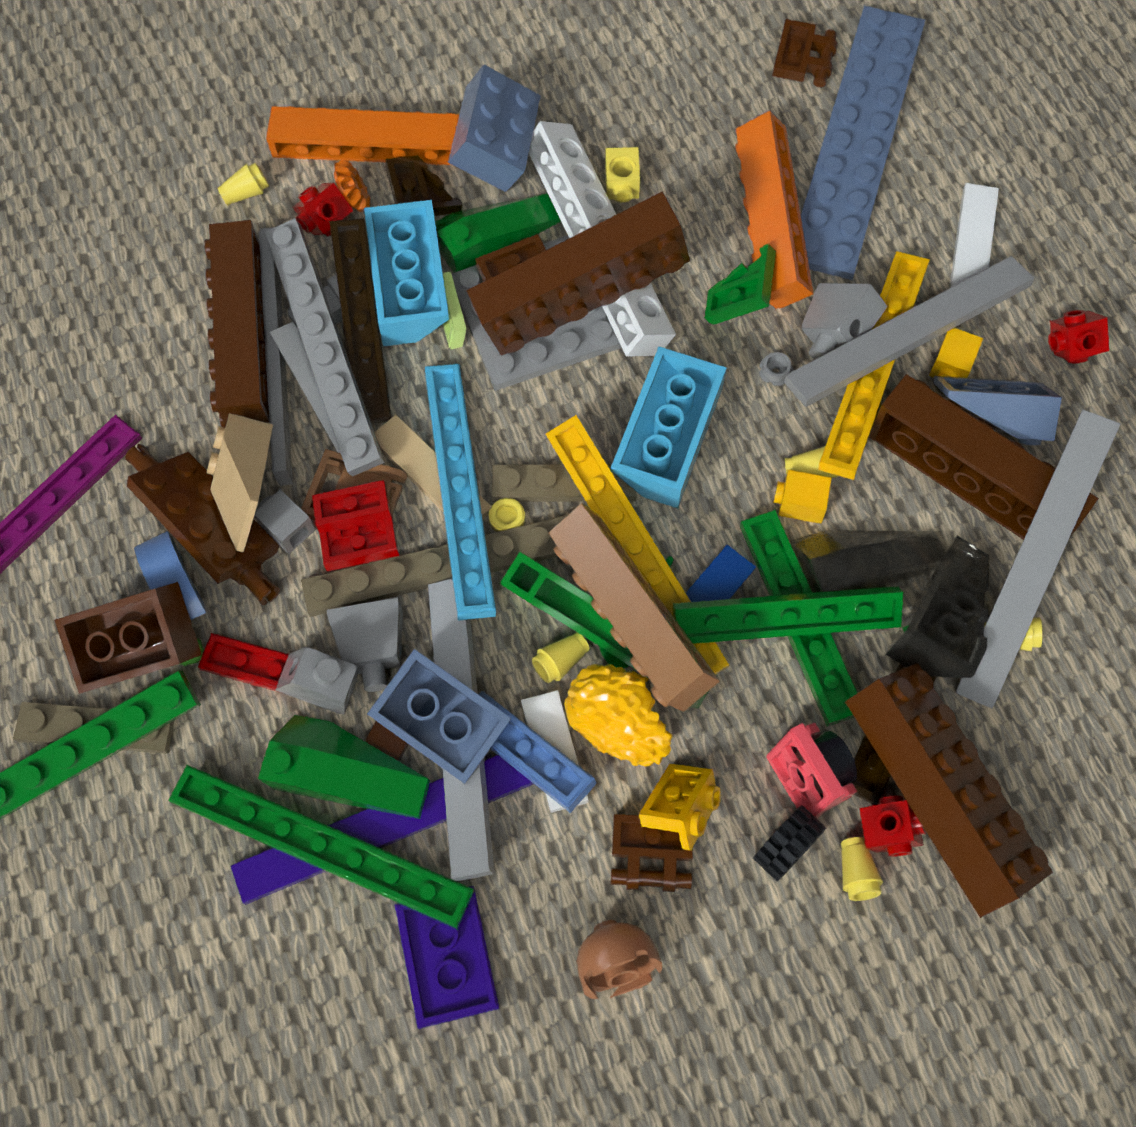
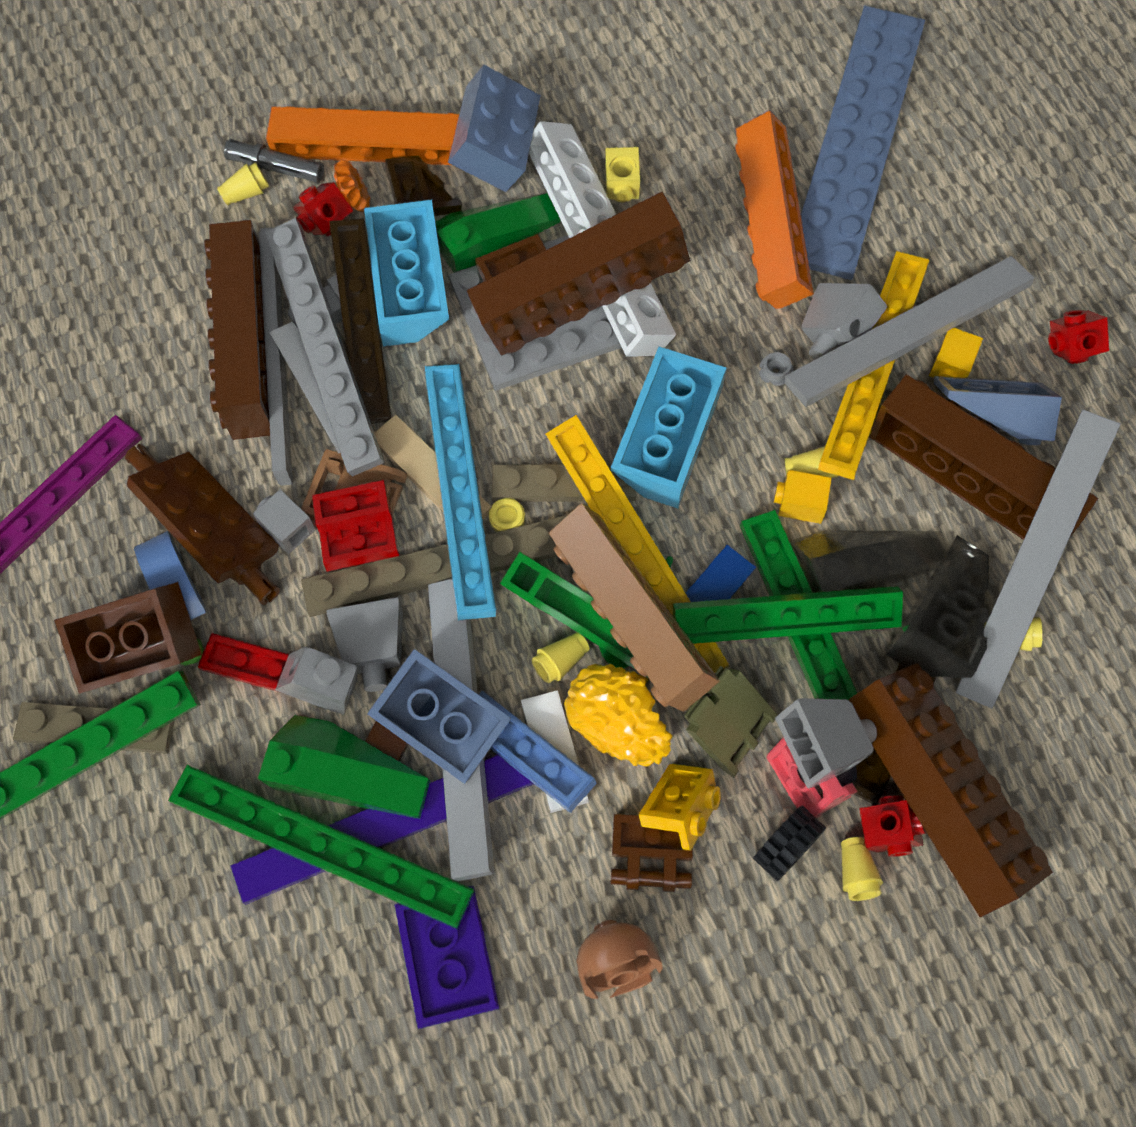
(239, 473): tan slope -> none
(273, 160): none -> dark grey pin
(455, 327): yellowish green tile -> none
(727, 717): none -> olive plate
(743, 290): green wing -> none
(794, 53): reddish brown plate -> none
(825, 737): none -> light grey torso
(974, 232): white tile -> none

